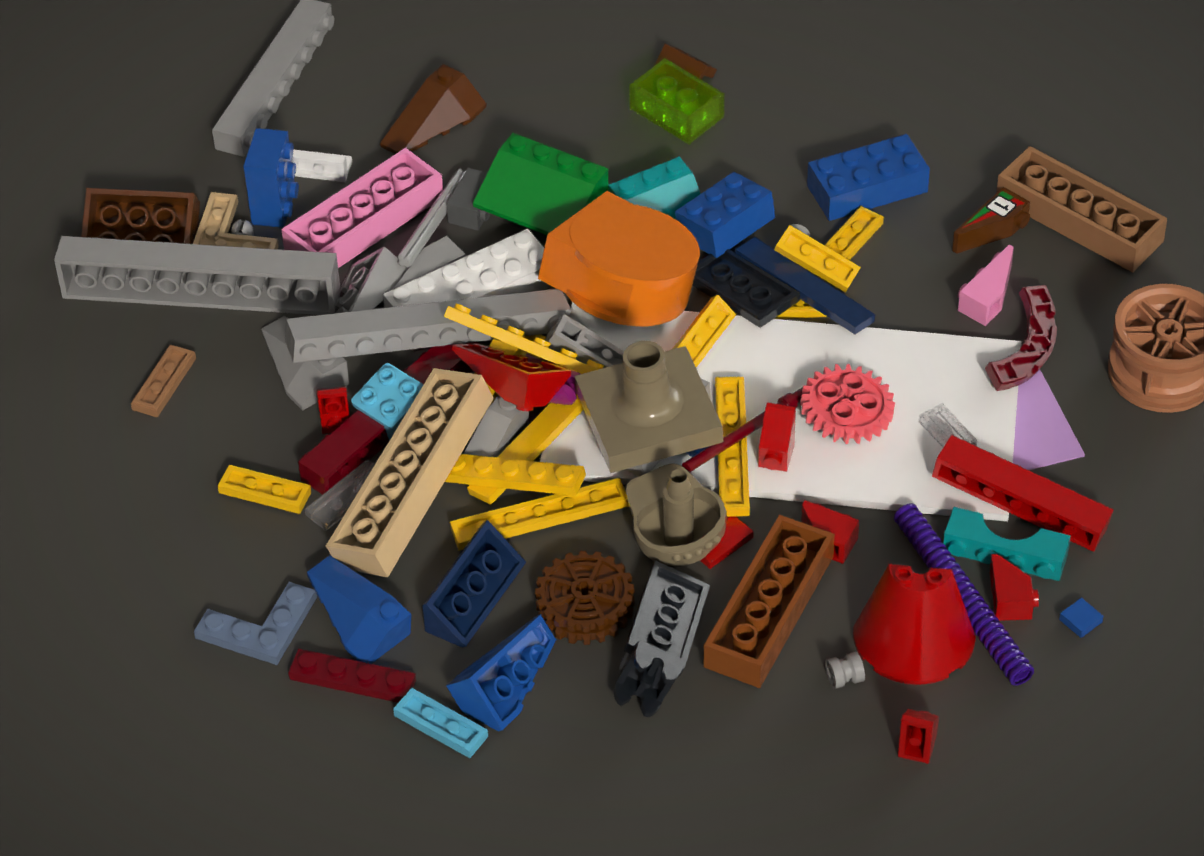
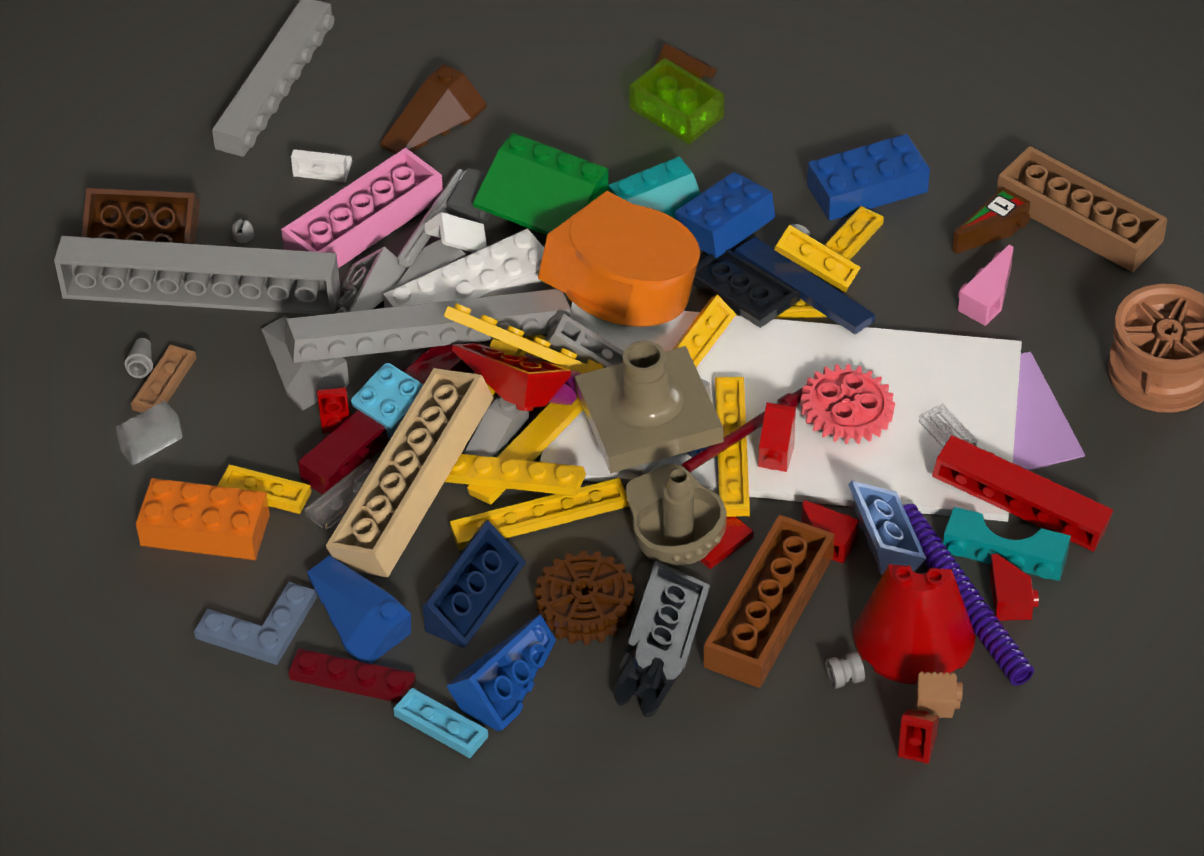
(140, 359): none -> light grey cone
(149, 432): none -> clear brick
(203, 519): none -> orange brick
(217, 222): tan plate -> none
(270, 178): blue brick -> none
(457, 232): none -> white panel
(886, 526): none -> medium blue slope
(938, 694): none -> medium nougat brick
(1037, 344): dark red tile -> none
(1081, 617): blue tile -> none

